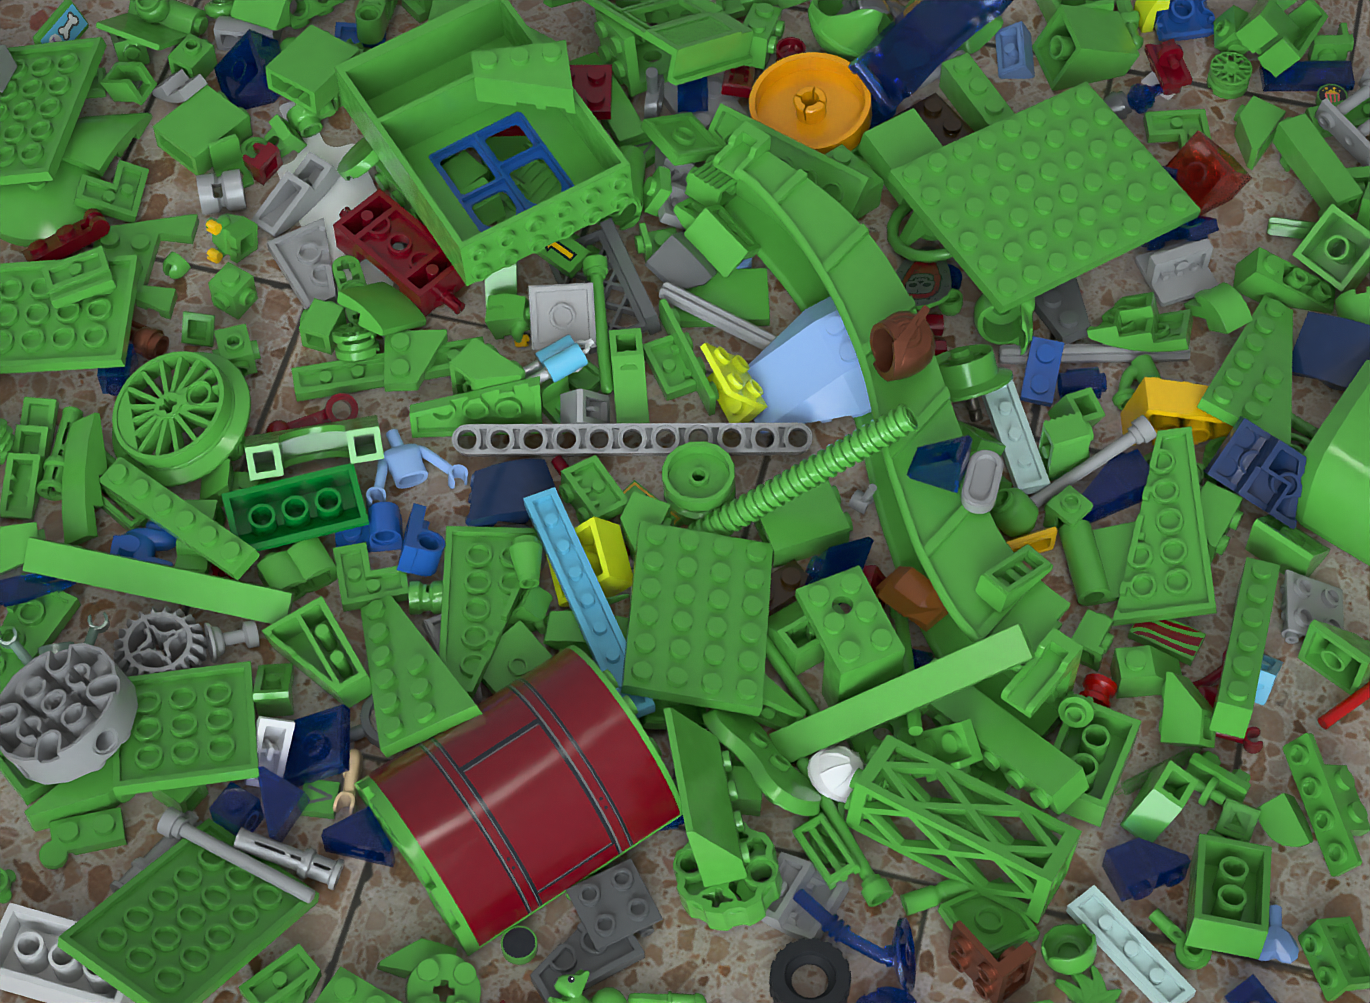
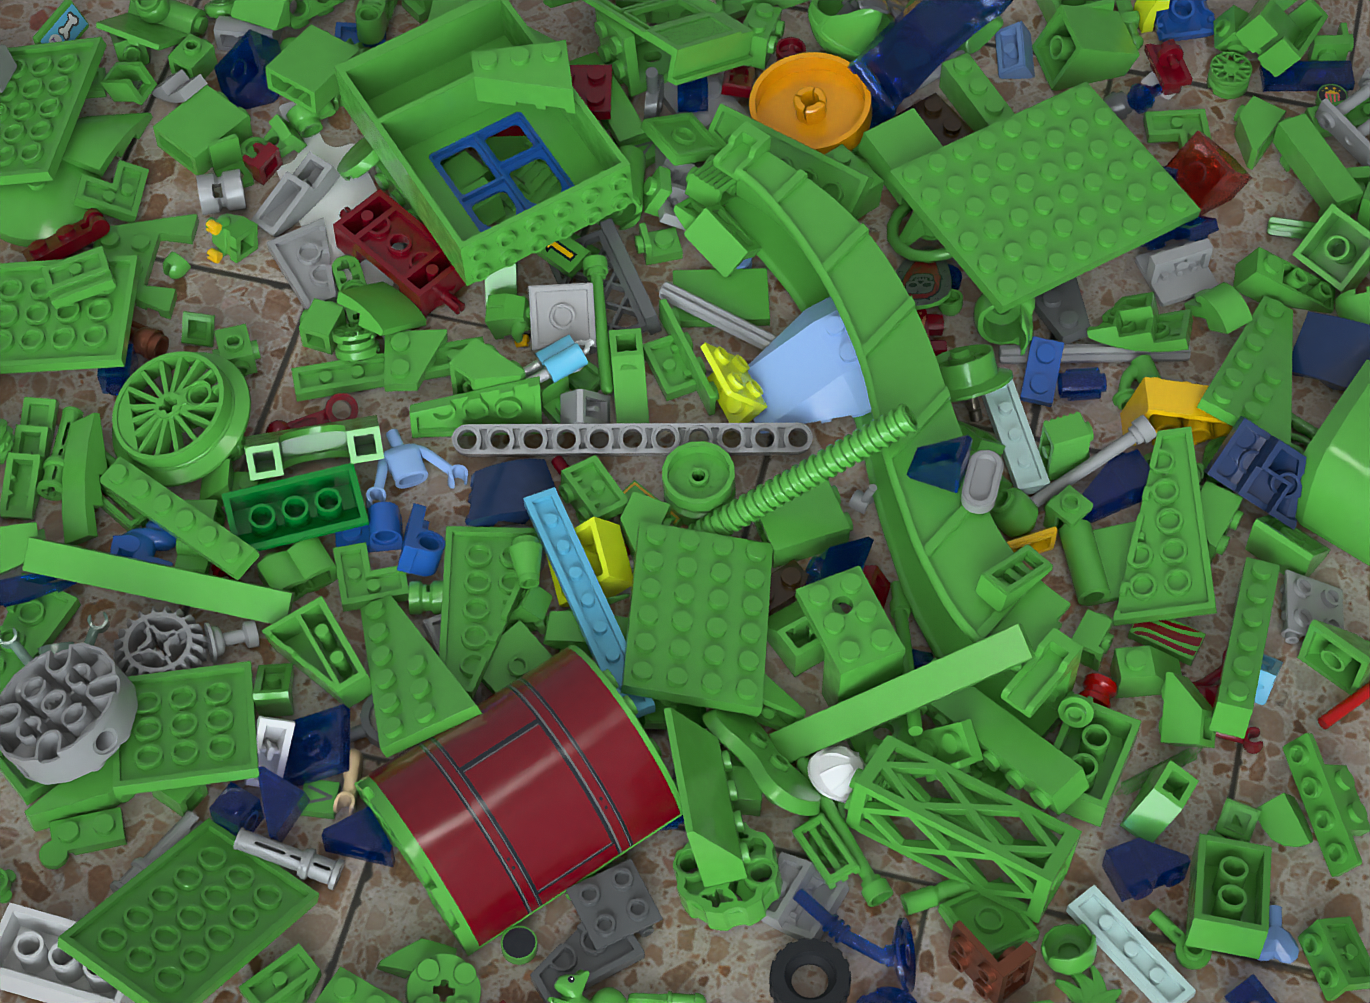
(175, 825): light grey piece -> none
(233, 290): bright green brick -> none
(681, 263): dark grey slope -> none
(790, 679): bright green bar -> none
(902, 344): copper helmet -> none
(912, 597): dark orange slope -> none
(1082, 402): bright green brick -> none
(1216, 782): bright green hips -> none

